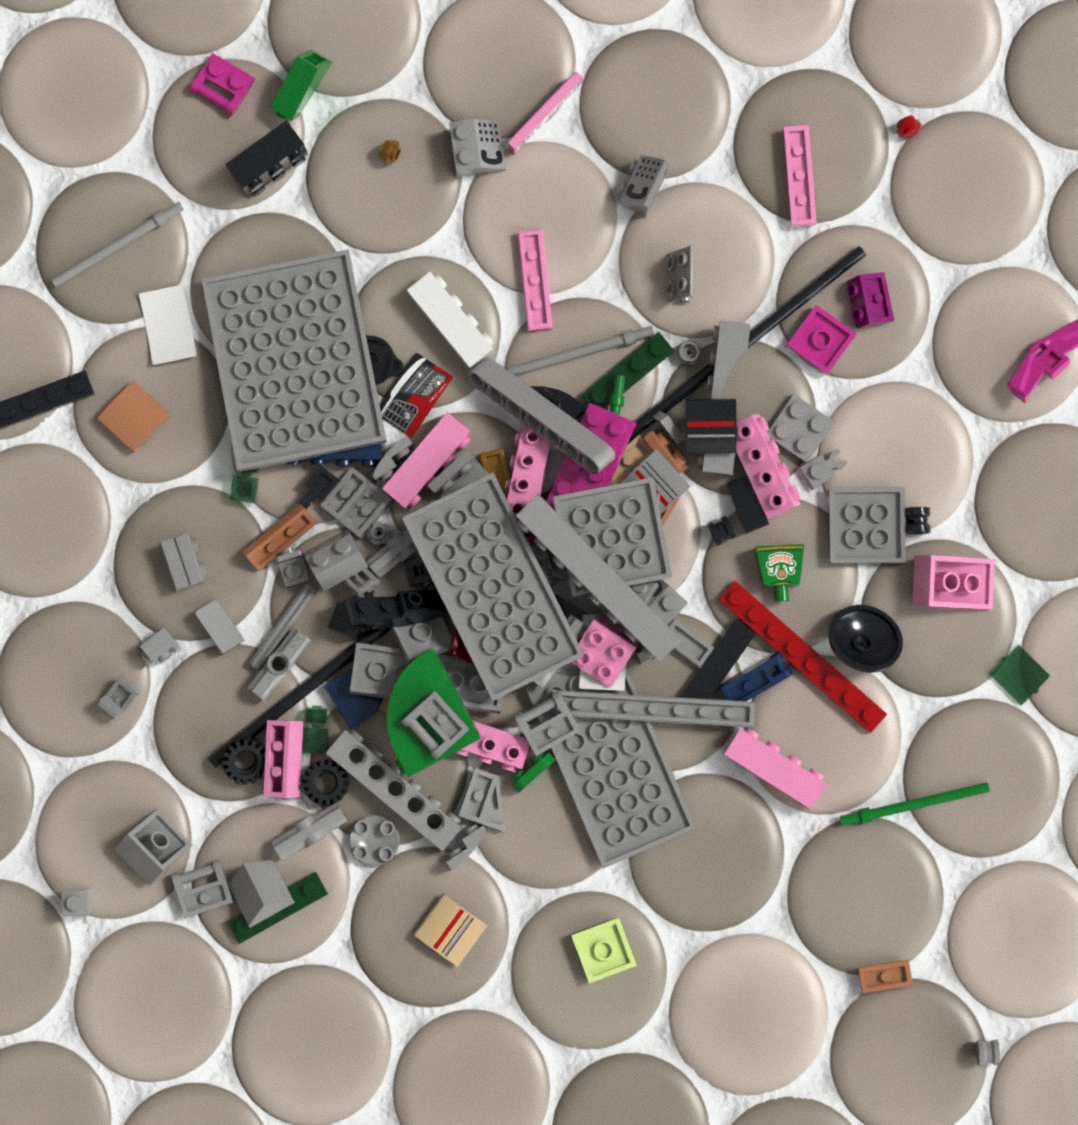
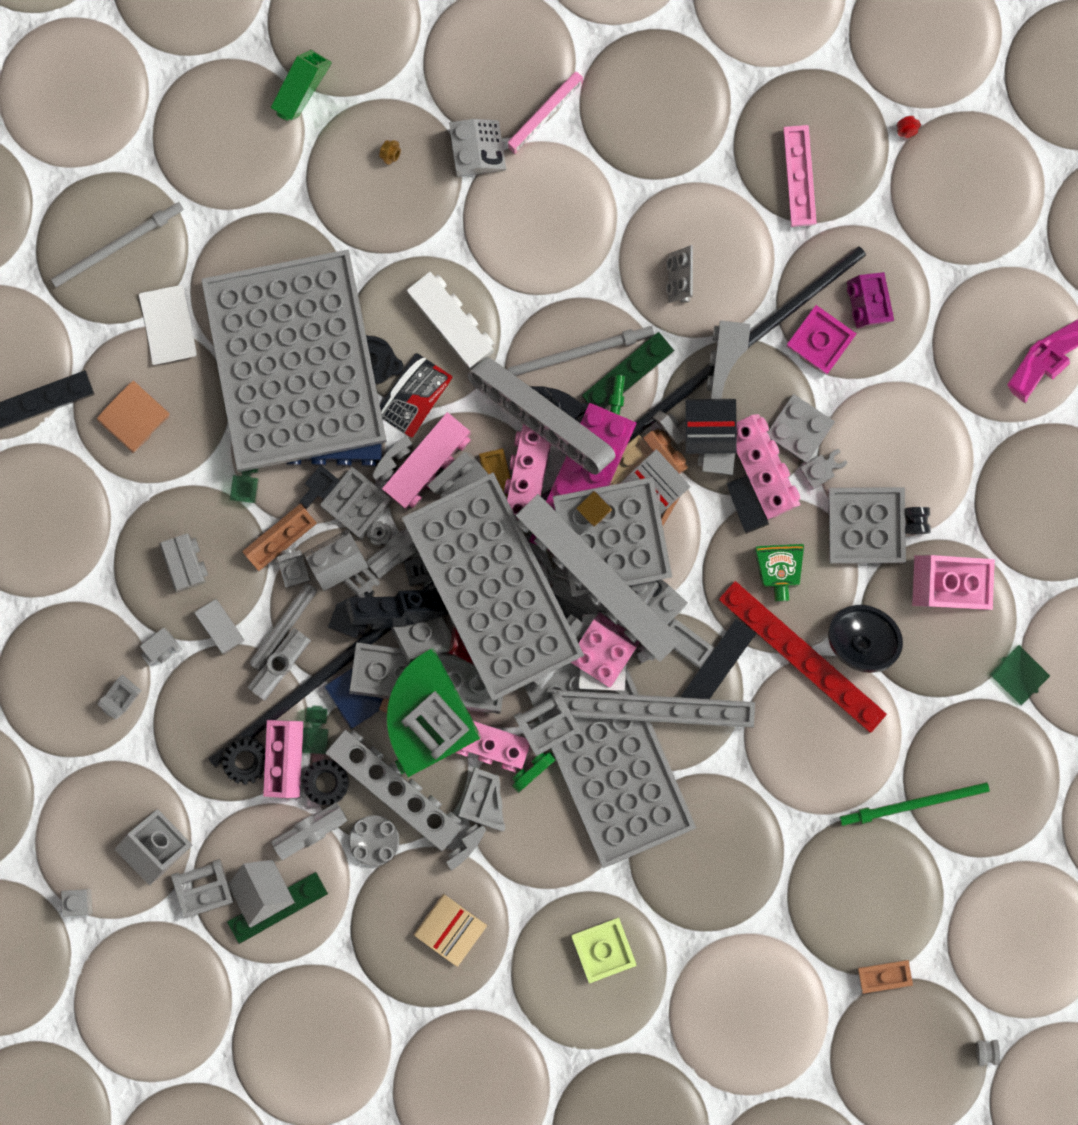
(226, 77): dark pink plate -> none
(267, 159): black brick -> none
(534, 280): bright pink tile -> none
(594, 508): none -> pearl gold slope
(644, 184): light grey slope -> none
(688, 346): light grey plate -> none
(721, 530): black wheel -> none
(756, 679): dark blue plate -> none
(775, 769): bright pink brick -> none

